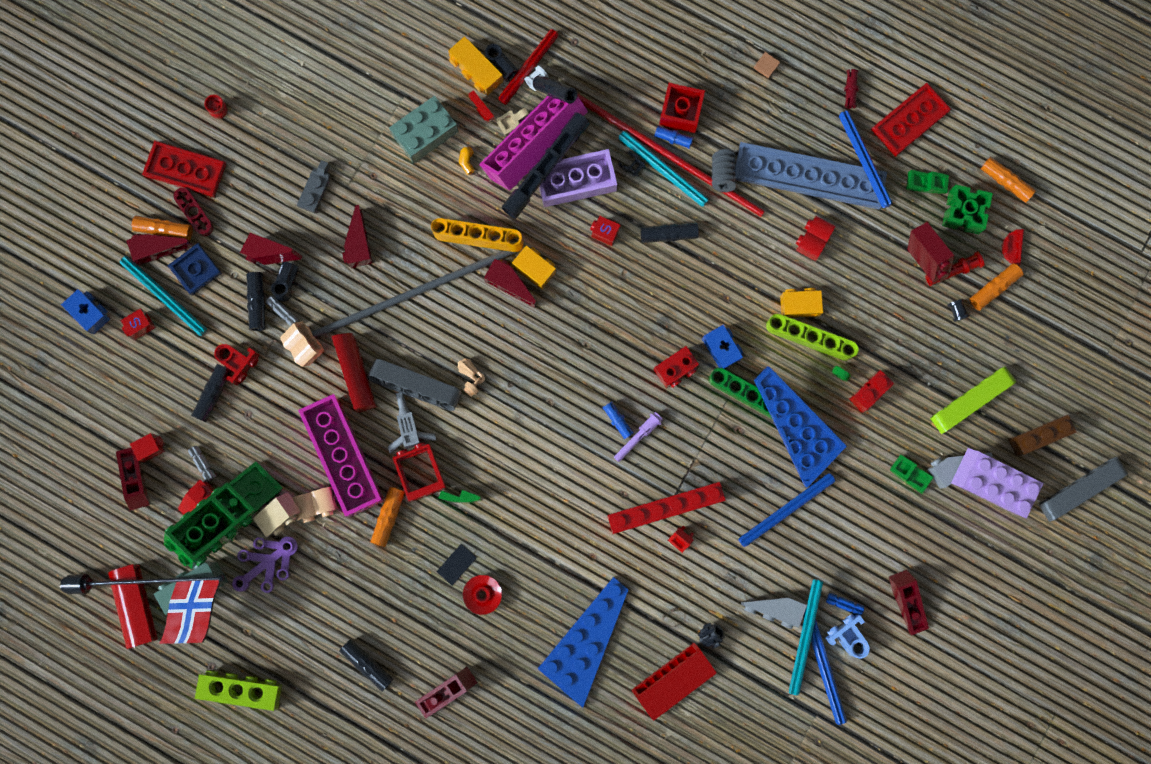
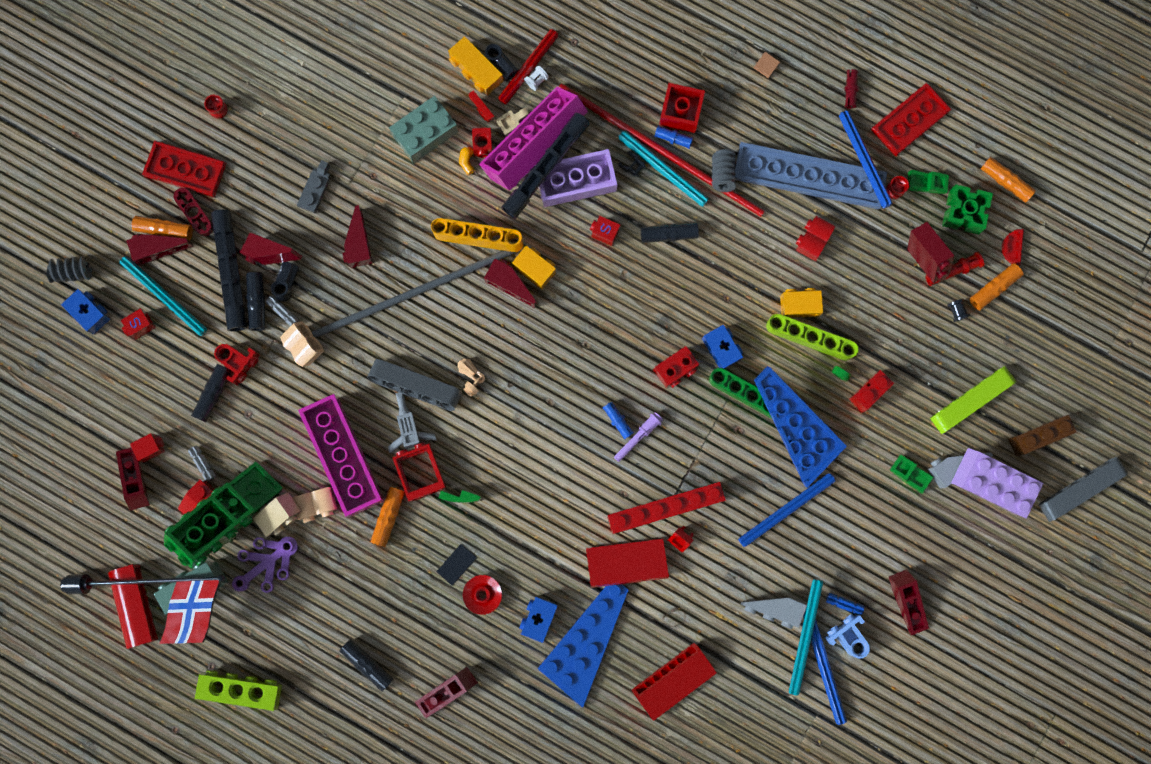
(69, 271): none -> dark grey piece
(194, 269): dark blue tile -> none
(228, 270): none -> black piece
(354, 372): red brick -> none
(478, 135): none -> red brick
(547, 611): none -> blue brick
(555, 89): black axle -> none
(627, 563): none -> red tile
(711, 635): black gear -> none
(898, 183): none -> red wheel

